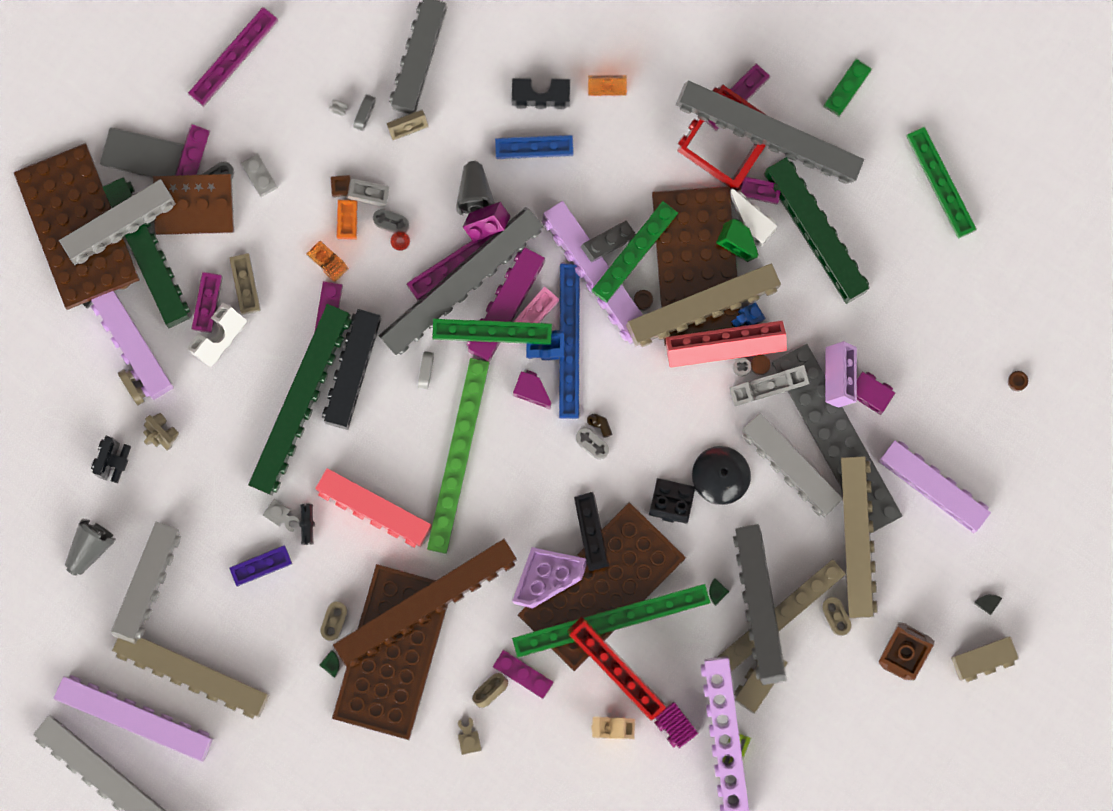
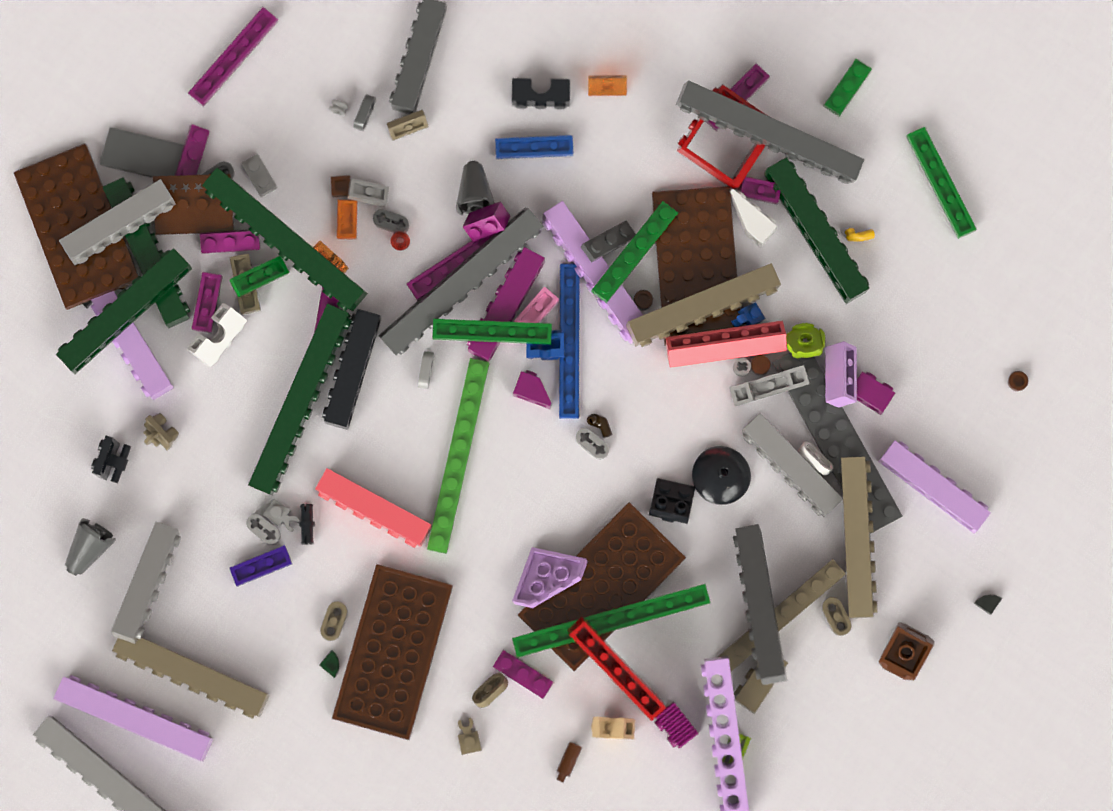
(123, 311): none -> dark green brick
(136, 393): dark tan plate -> none
(229, 241): none -> magenta plate
(259, 276): none -> green plate
(266, 525): none -> light grey beam
(287, 241): none -> dark green brick
(425, 602): reddish brown brick -> none
(568, 761): none -> reddish brown cylinder
(591, 531): black plate -> none
(717, 591): dark green tile -> none
(738, 240): green slope -> none
(802, 349): none -> lime plate
(815, 458): none -> white plate
(860, 236): none -> yellow arm
(985, 659): dark tan brick -> none

